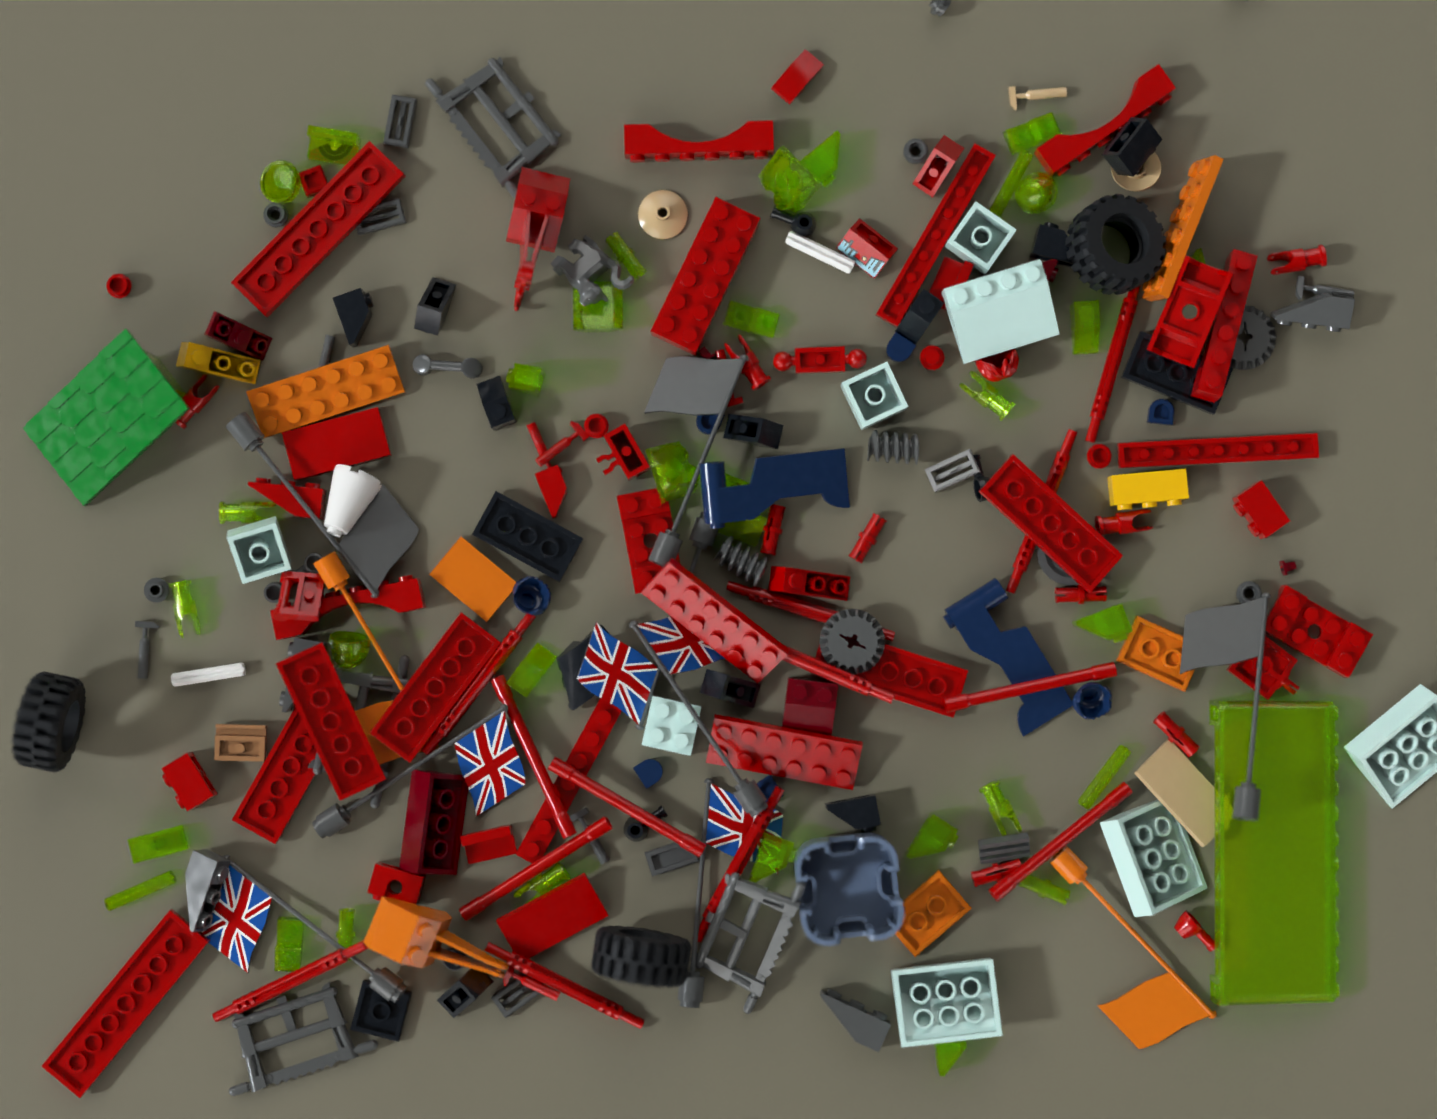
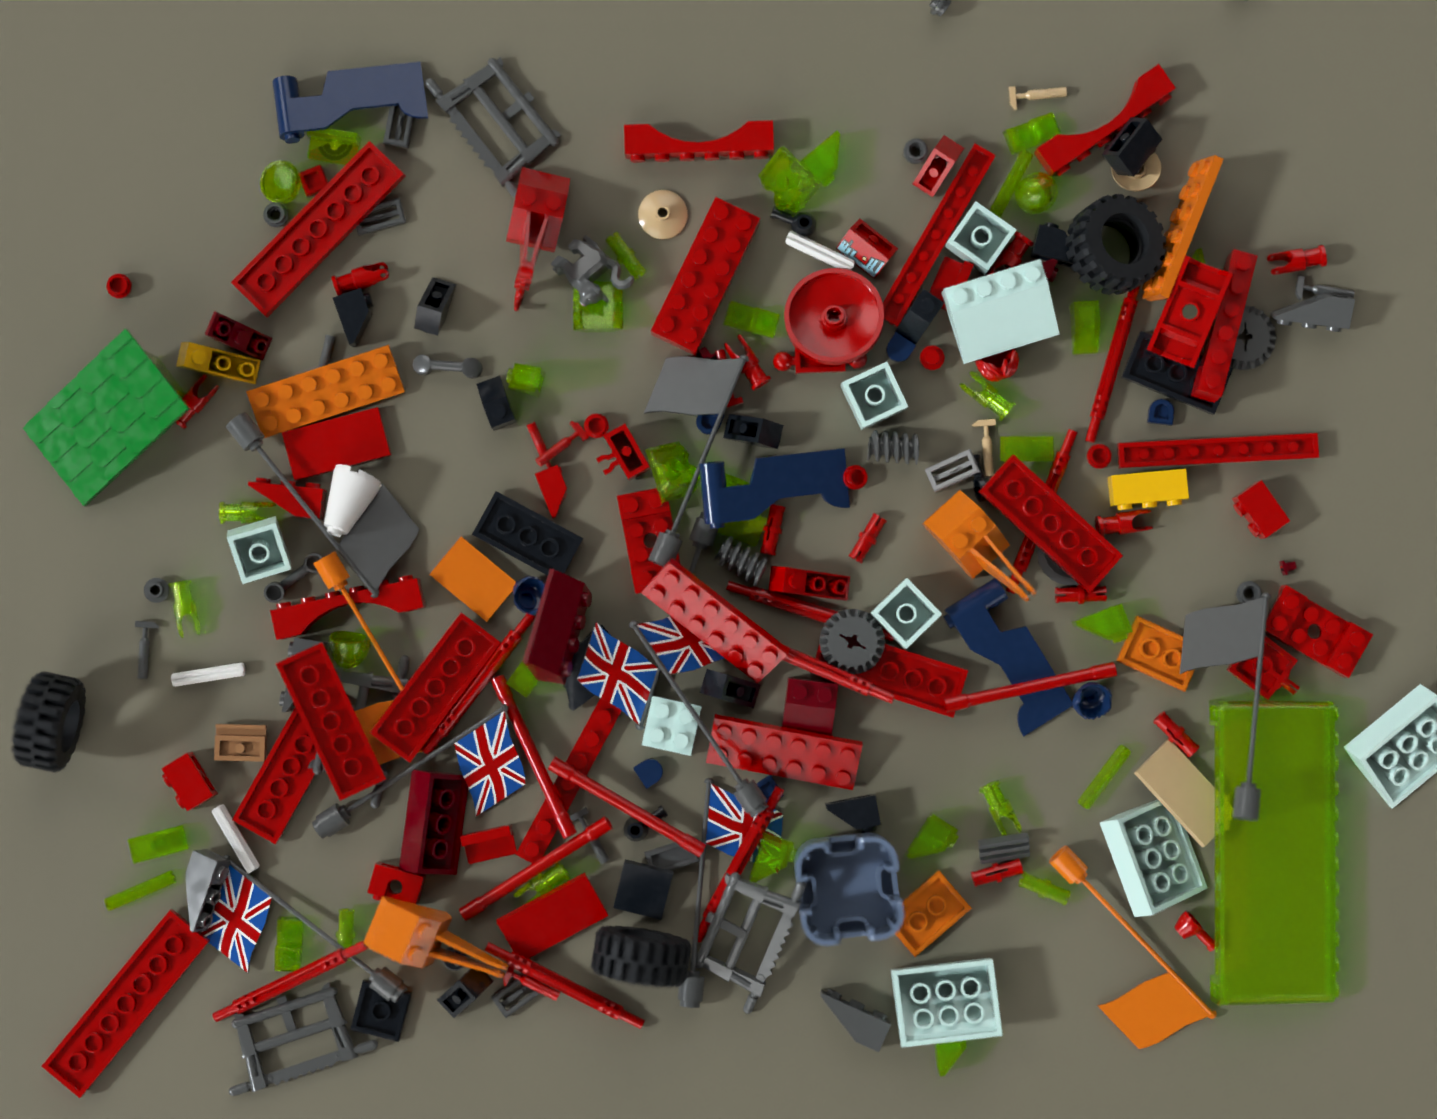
(235, 838): none -> white axle
(307, 600): red plate -> none
(345, 92): none -> dark blue door
(360, 277): none -> red piece
(557, 628): none -> dark red slope
(643, 889): none -> black tile
(797, 76): red slope -> none
(834, 316): none -> red dish
(855, 477): none -> red plate
(905, 613): none -> light aqua brick
(973, 540): none -> orange slope
(987, 446): none -> tan piece
(1009, 882): red piece -> none
(1012, 255): none -> red piece
(1027, 448): none -> clear neon green slope

